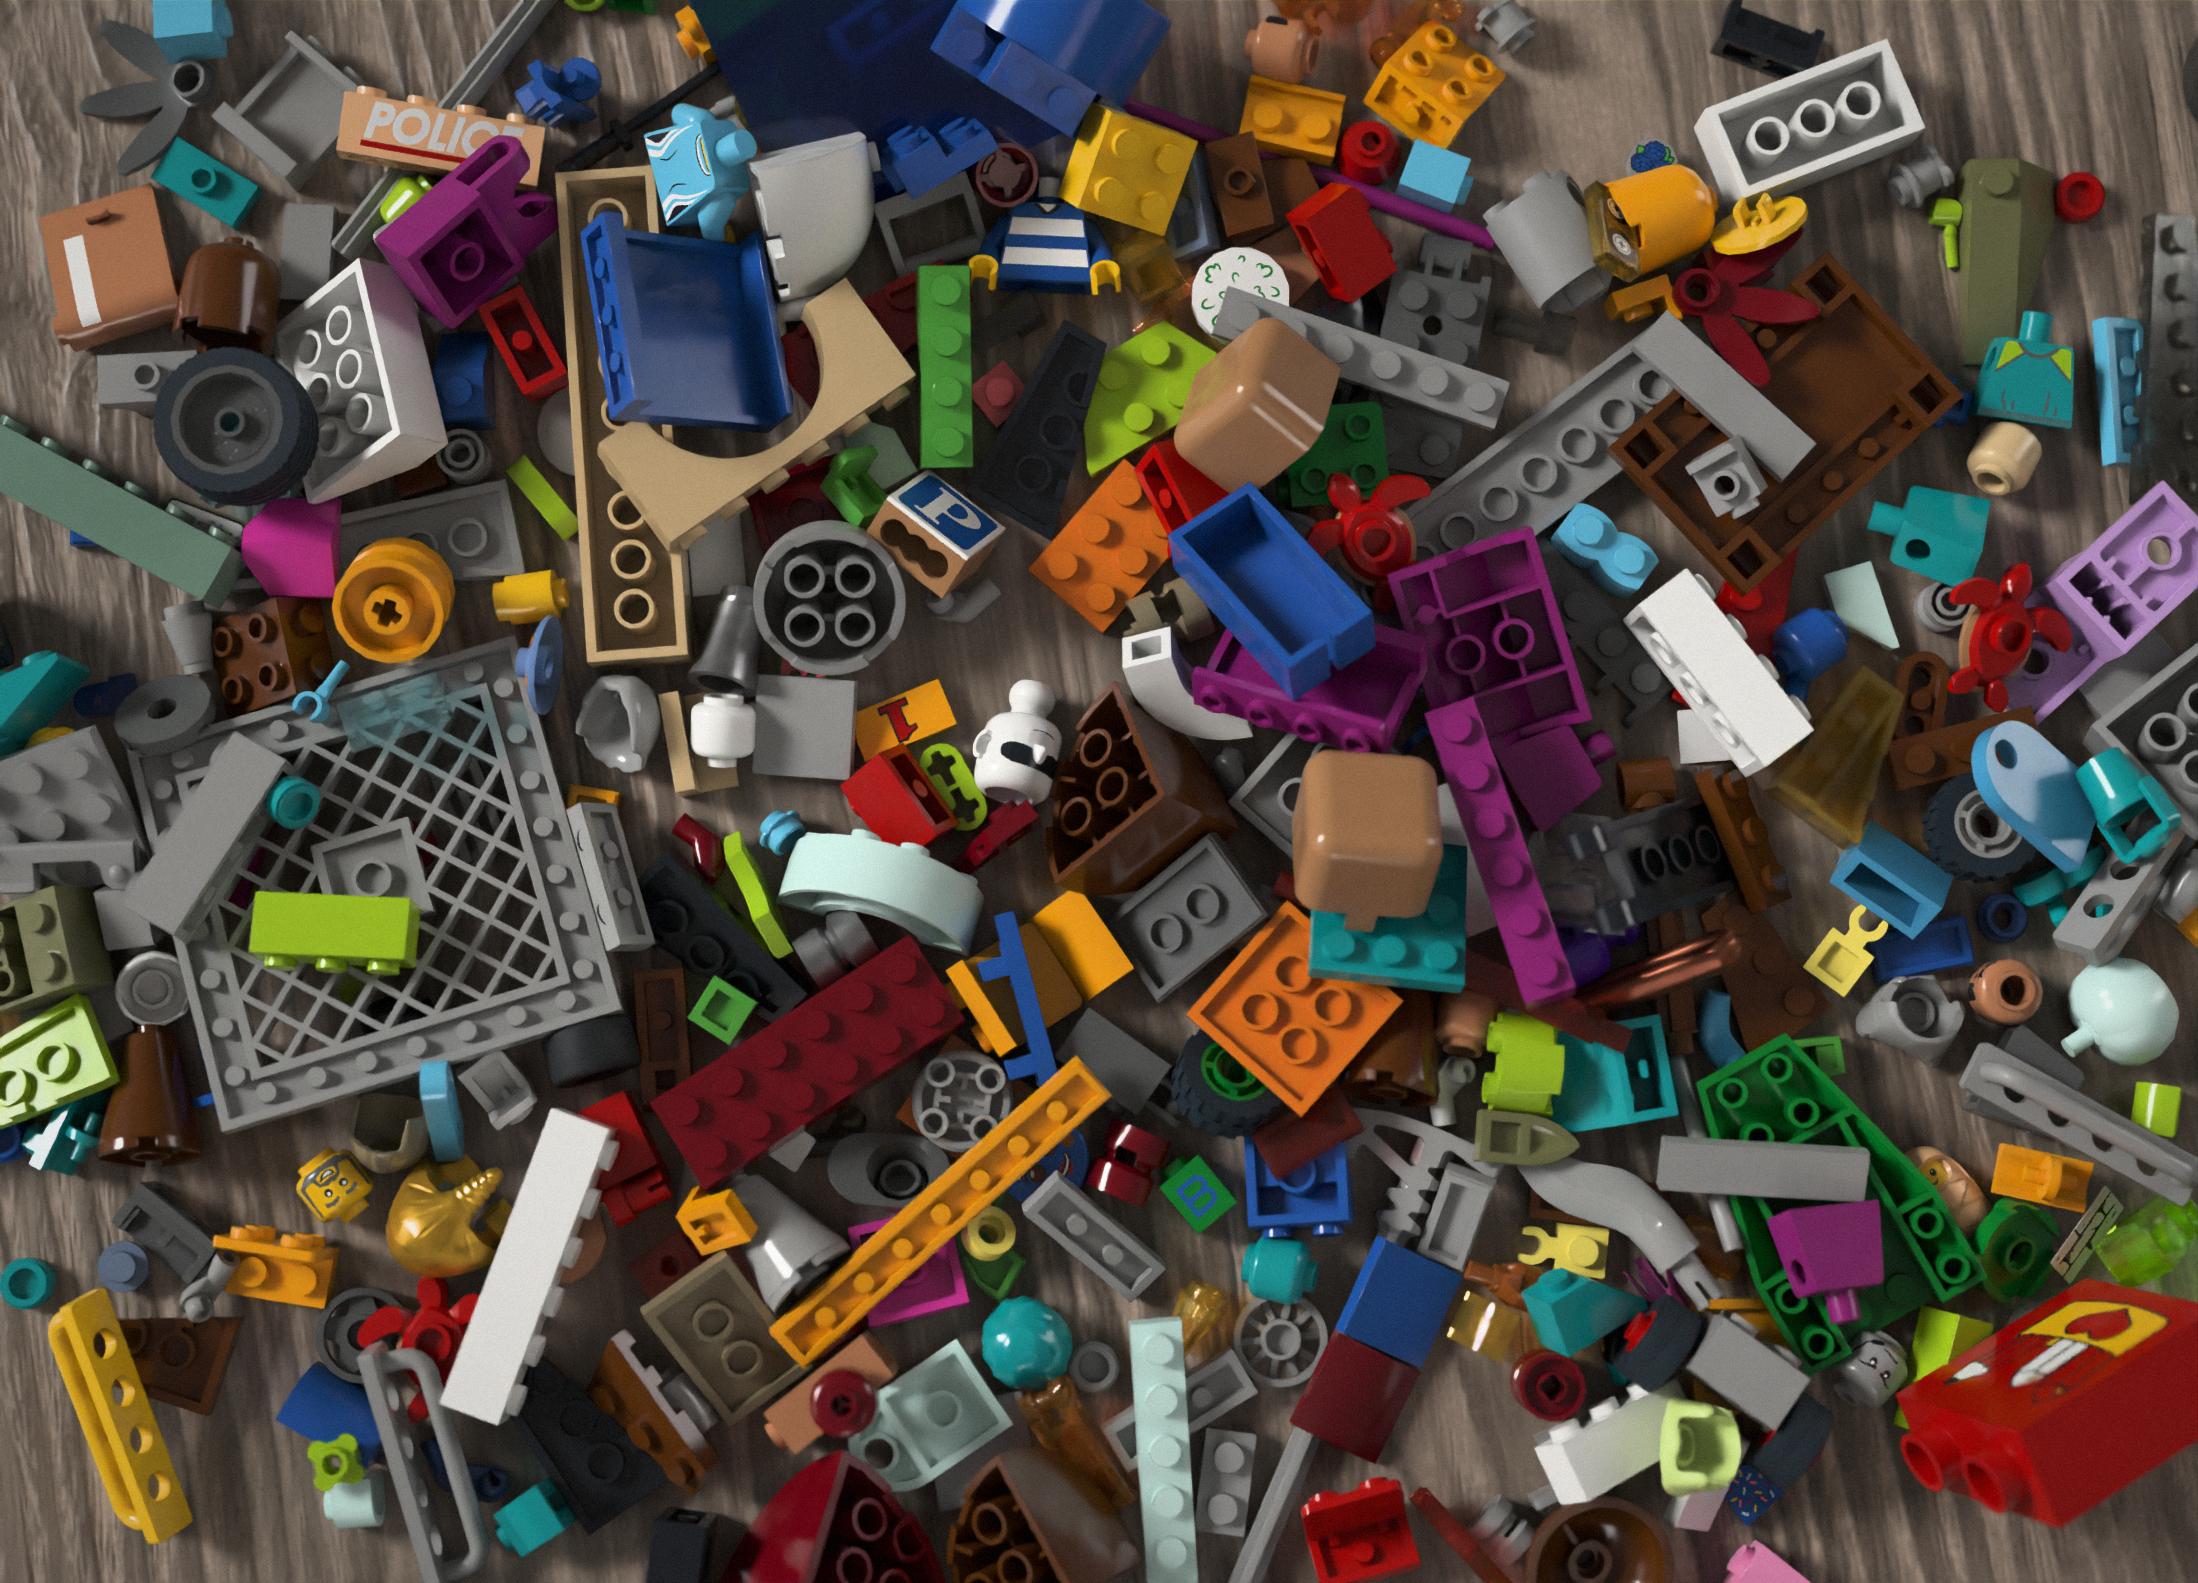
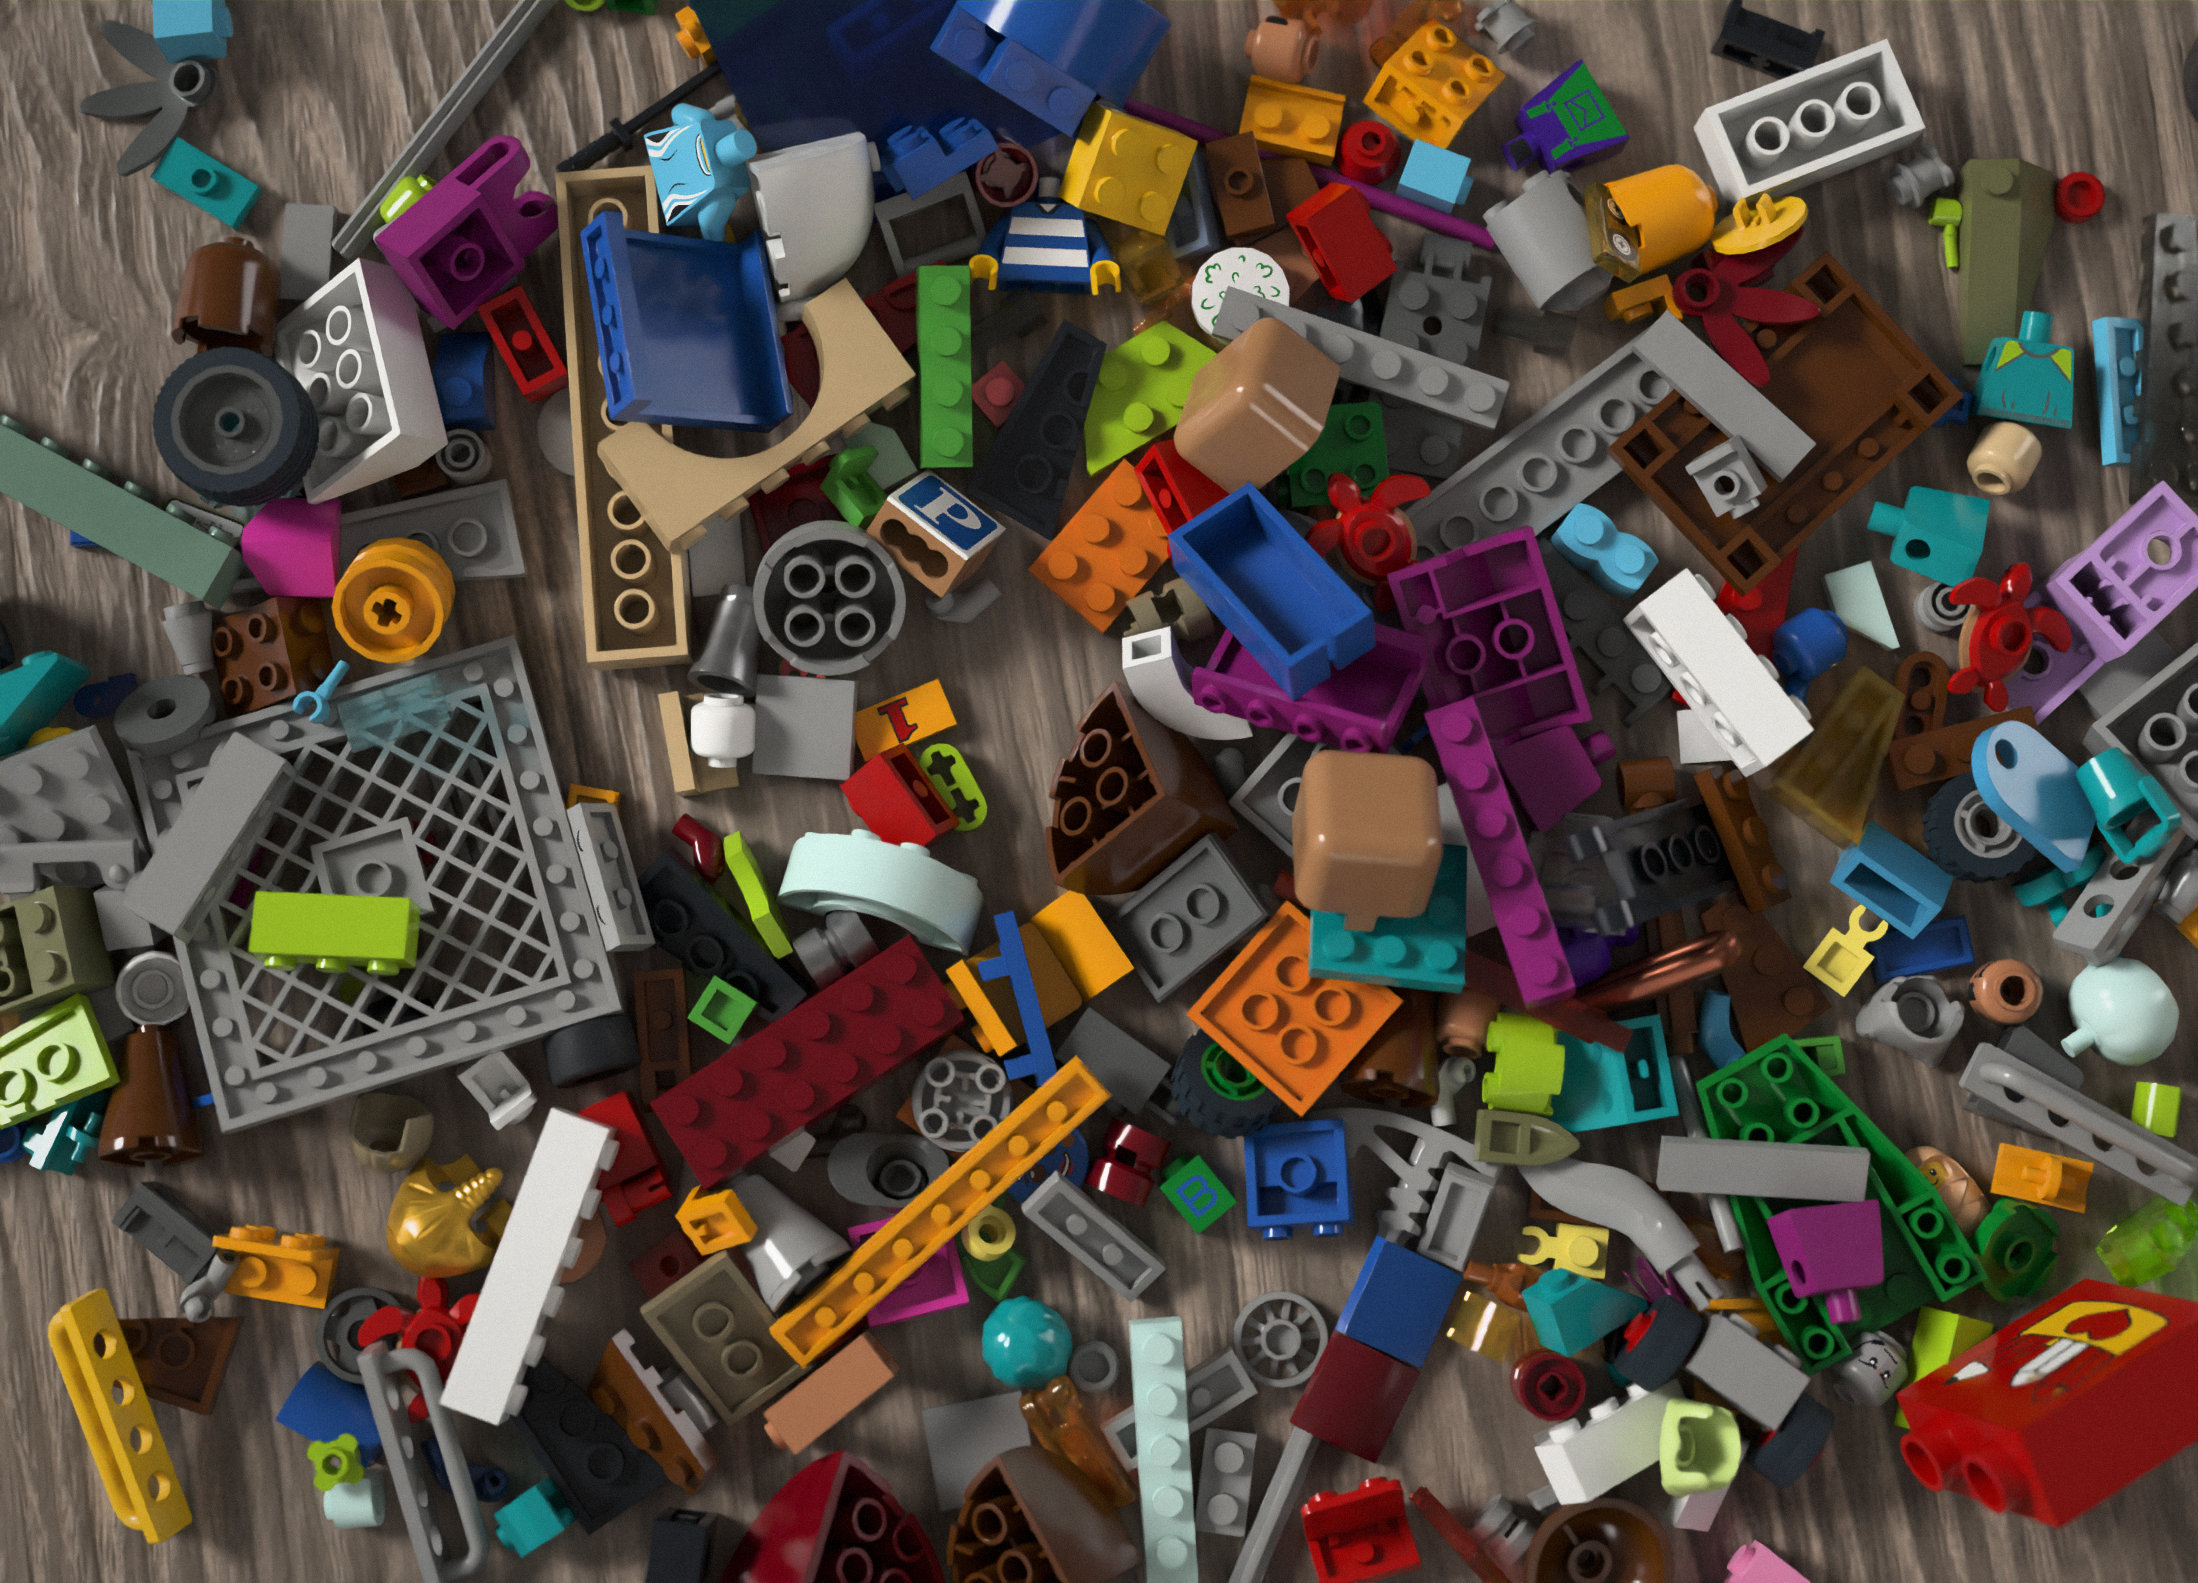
(27, 1283): teal tile -> none
(110, 268): nougat door -> none
(124, 1266): sand blue plate -> none
(136, 378): light grey brick -> none
(292, 112): light grey panel -> none
(293, 802): teal tile -> none
(334, 1185): yellow head -> none
(426, 137): light nougat brick -> none
(442, 1110): medium azure beam -> none
(530, 597): yellow brick -> none
(542, 664): medium blue dish -> none
(543, 497): lime beam -> none
(560, 93): blue hips -> none
(620, 721): light grey hair -> none
(781, 831): medium azure plate -> none
(853, 1384): dark red head -> none
(933, 1418): light aqua tile -> none
(1007, 827): dark red wing -> none
(1019, 747): white piece -> none
(1199, 1309): clear yellow cone -> none
(1279, 1269): teal head -> none
(1297, 1141): clear red tile -> none
(1566, 126): none -> torso
(1649, 155): tile -> none
(1751, 1494): blue tile -> none
(2016, 914): dark blue plate -> none
(2087, 1235): white sticker -> none

